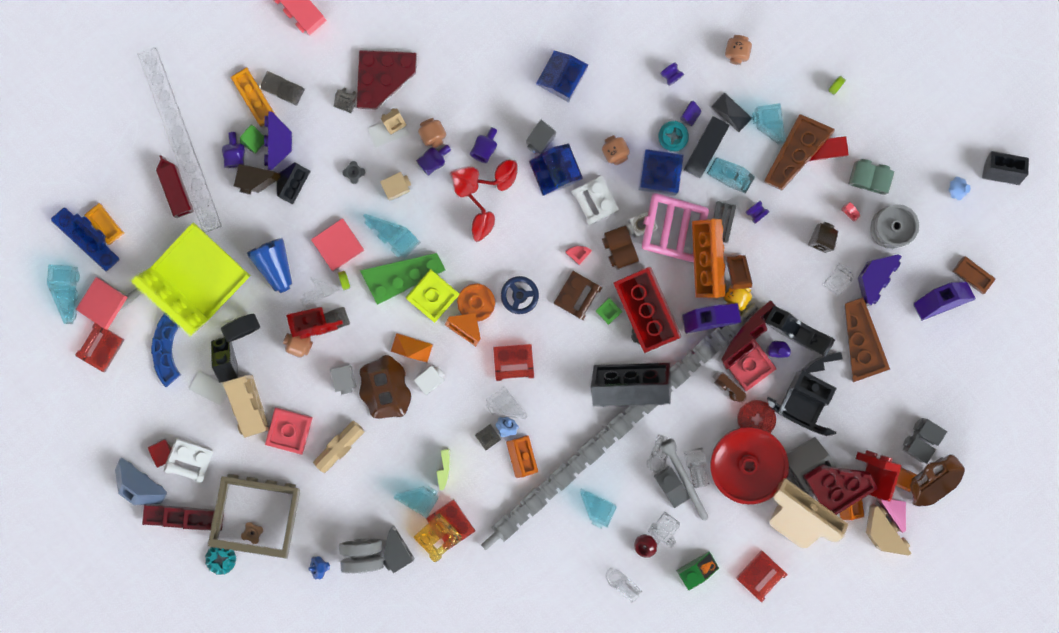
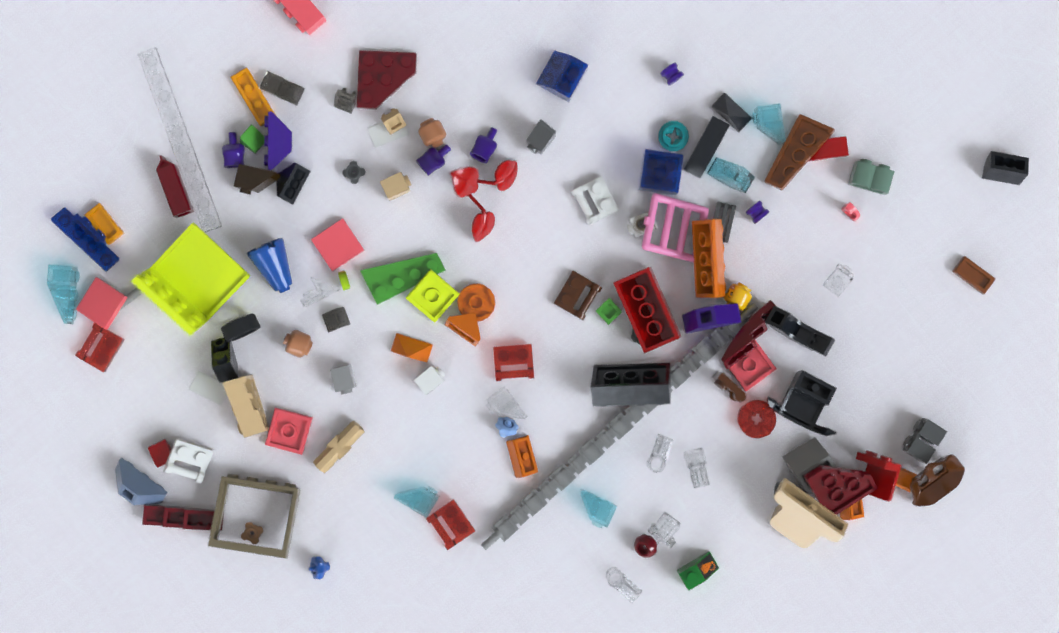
(162, 350): blue tile -> none
(217, 568): teal gear -> none
(310, 323): red bracket -> none
(361, 555): light grey wheel -> none
(395, 385): reddish brown piece -> none
(396, 552): dark grey slope -> none
(400, 238): clear light blue slope -> none
(433, 532): clear yellow plate -> none
(443, 474): yellowish green slope -> none
(488, 437): clear smoke tile -> none
(514, 308): dark blue piece -> none
(555, 169): clear blue slope -> none
(578, 253): coral tile -> none
(615, 150): nougat head -> none
(620, 247): reddish brown brick -> none
(669, 447): light grey piece -> none
(672, 486): dark grey slope -> none
(691, 113): dark purple slope -> none
(738, 49): nougat head -> none
(739, 272): dark orange tile -> none
(749, 465): red dish -> none
(757, 571): clear red plate -> none
(778, 349): dark purple piece -> none
(818, 363): black slope -> none
(824, 237): dark brown slope -> none
(836, 85): lime tile -> none
(864, 345): dark orange wing -> none
(876, 276): dark purple slope -> none
(884, 533): tan slope -> none
(896, 512): bright pink slope -> none
(902, 233): light grey wheel -> none
(943, 299): dark purple slope -> none
(959, 188): light blue piece -> none

